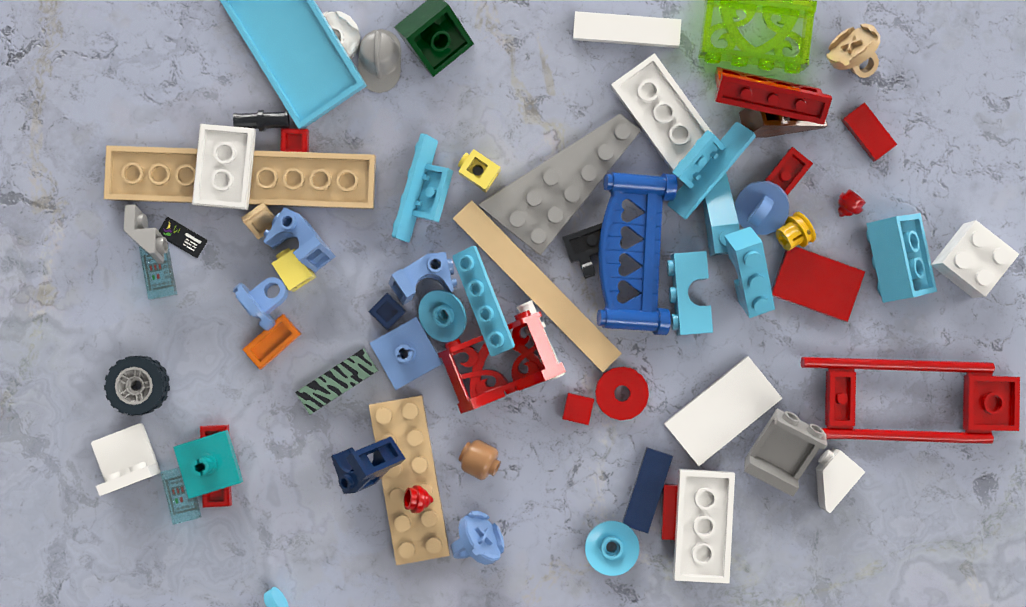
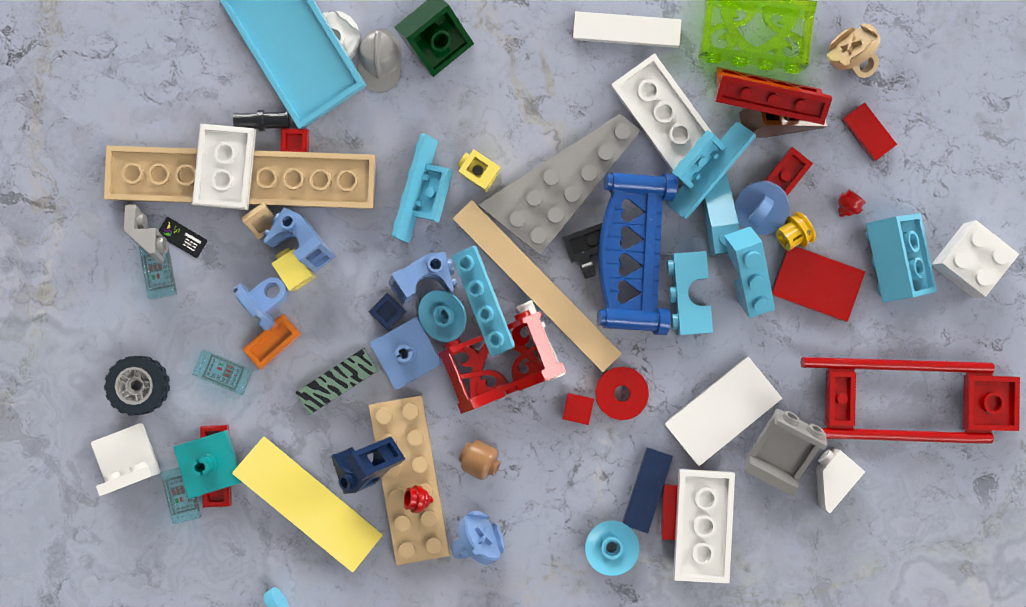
(222, 372): none -> clear light blue tile
(307, 504): none -> light yellow sticker

